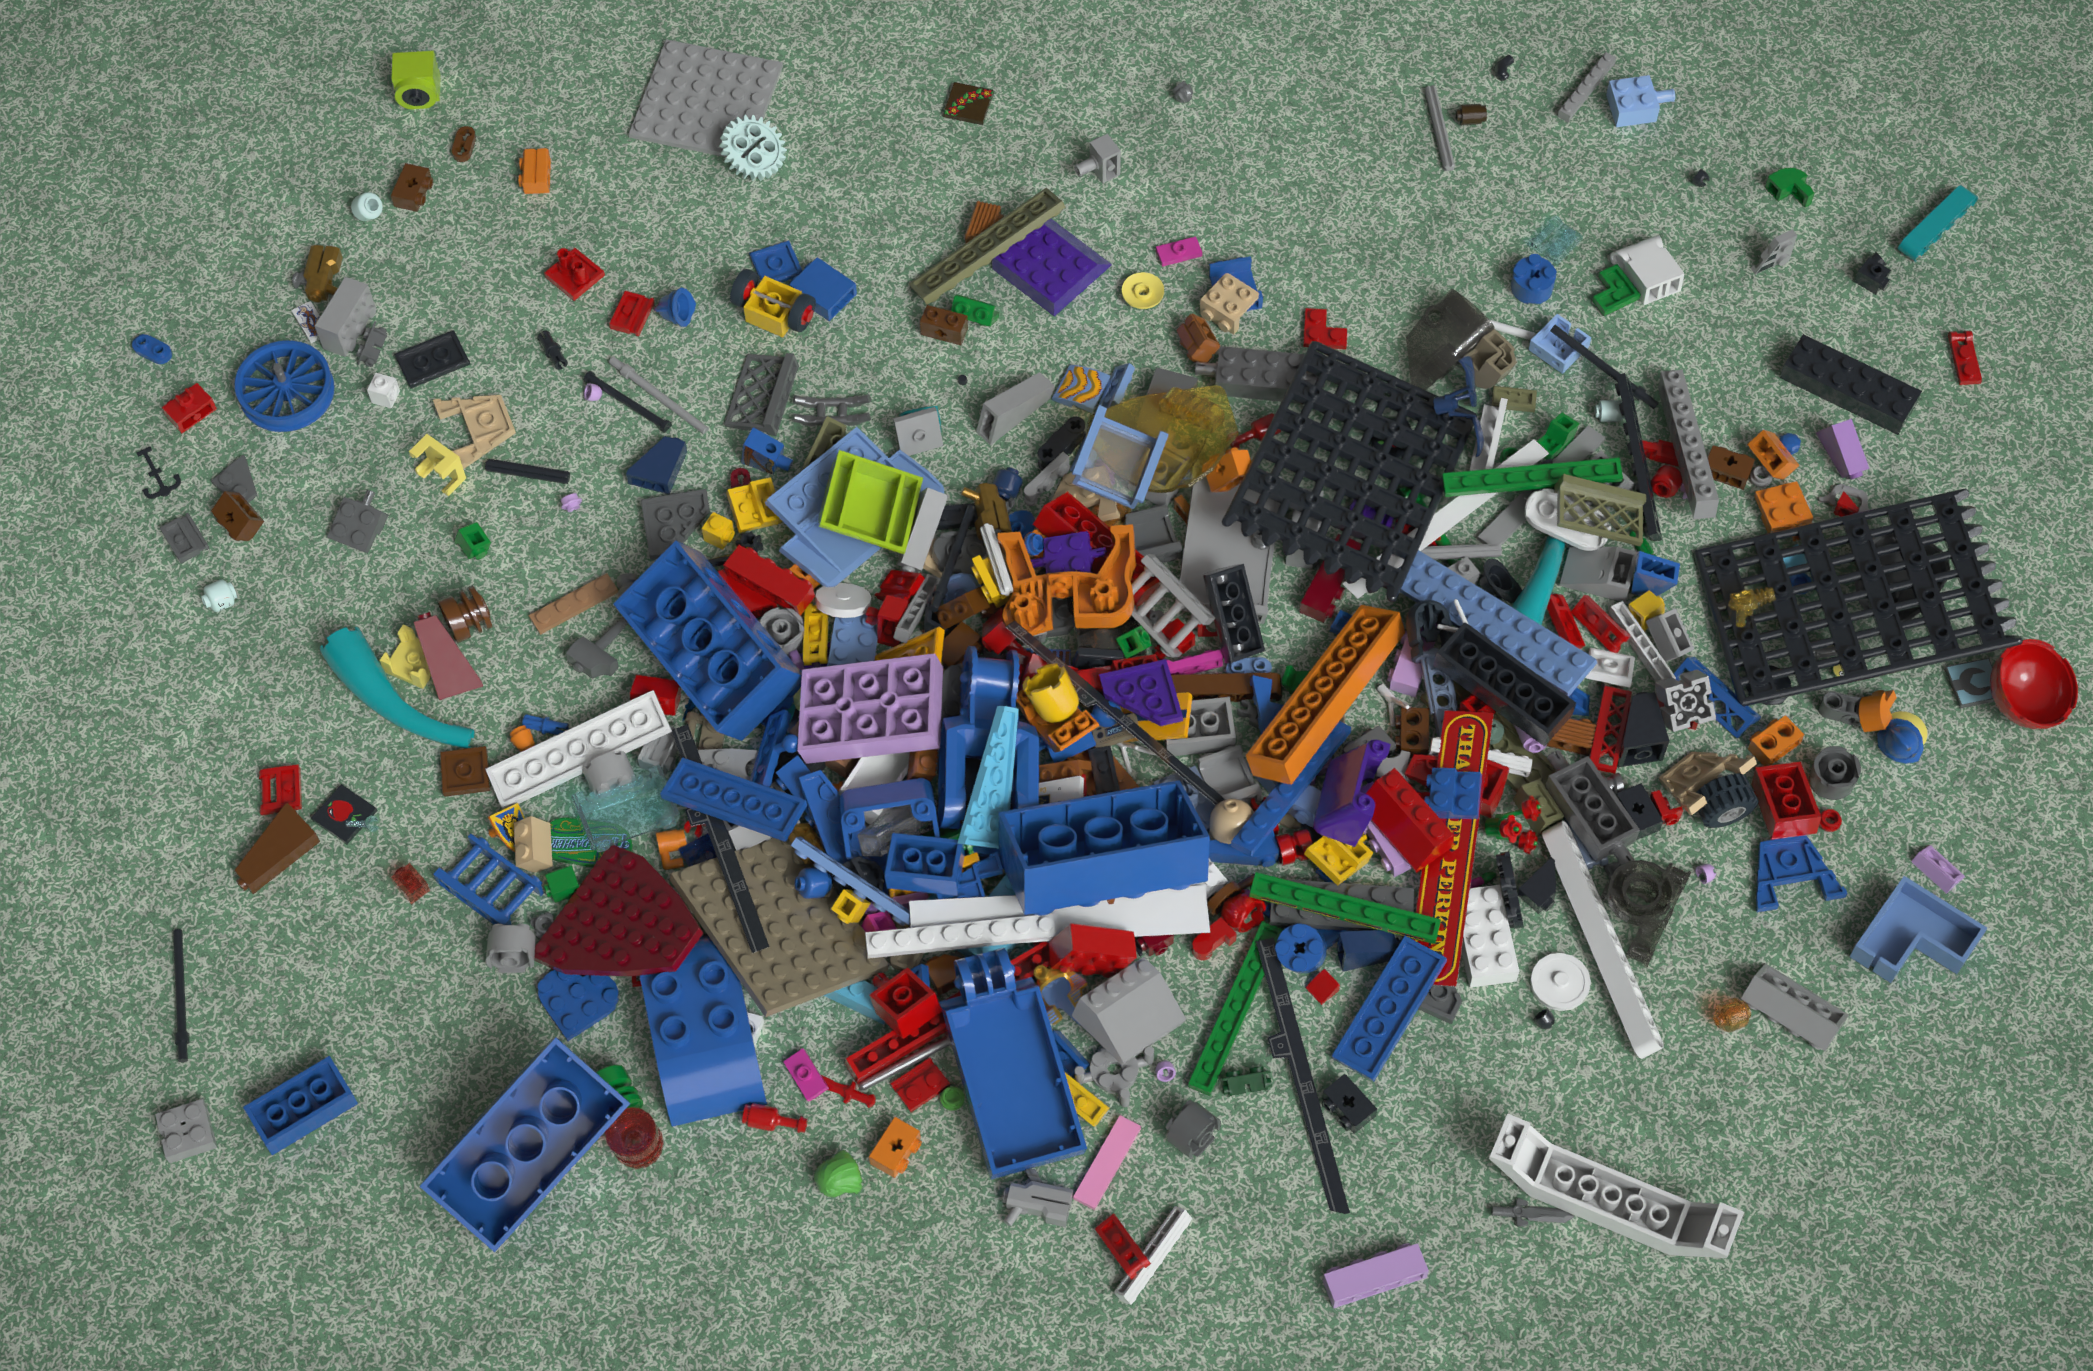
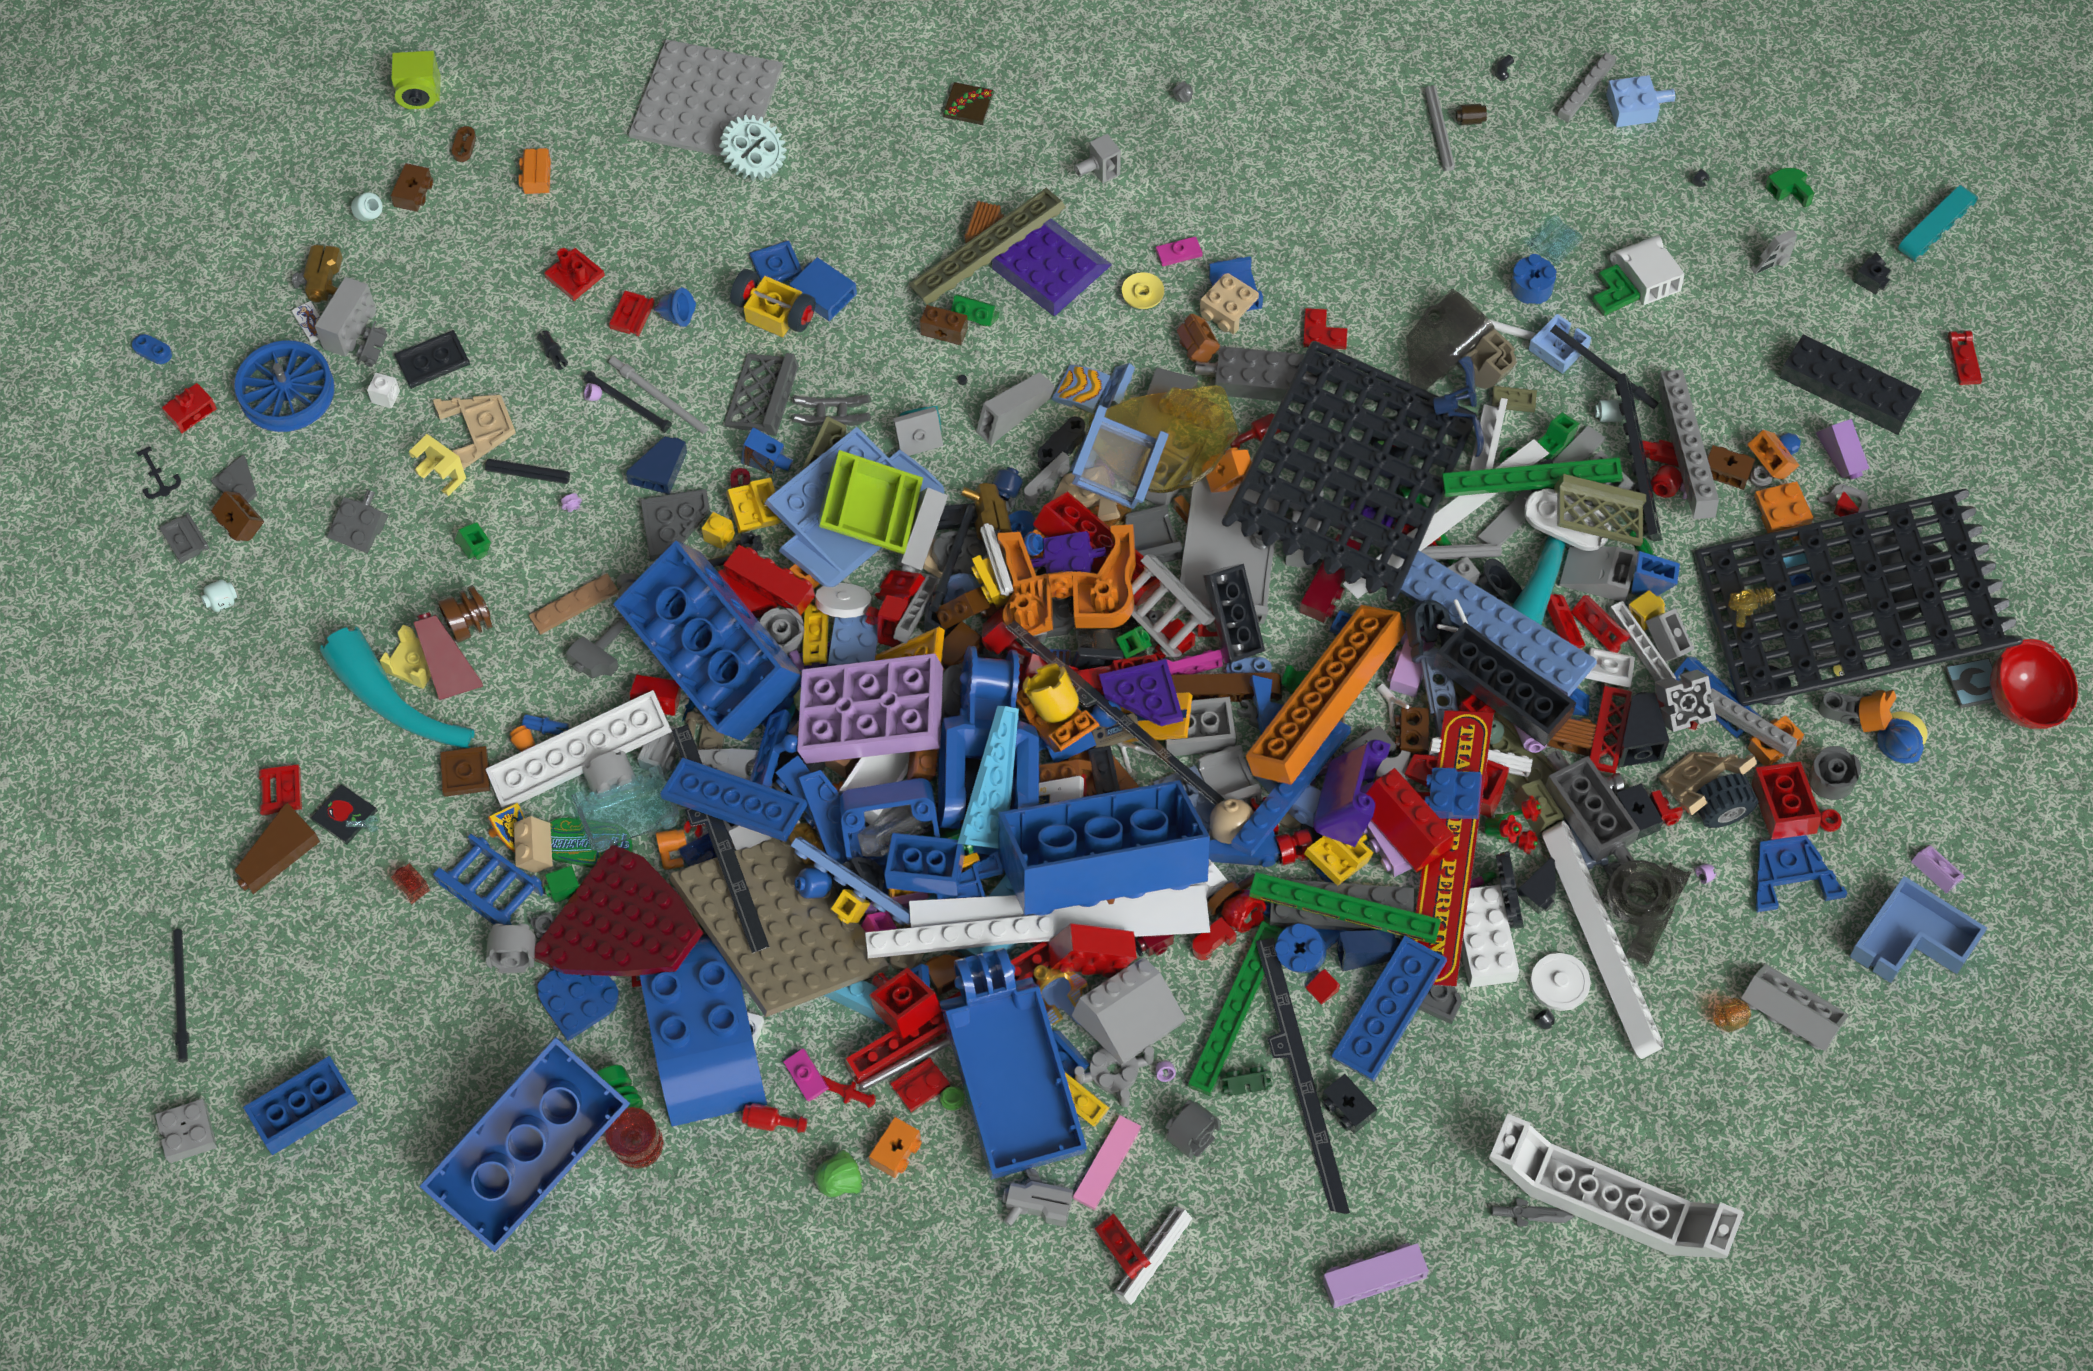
(1752, 723): none -> light grey piece

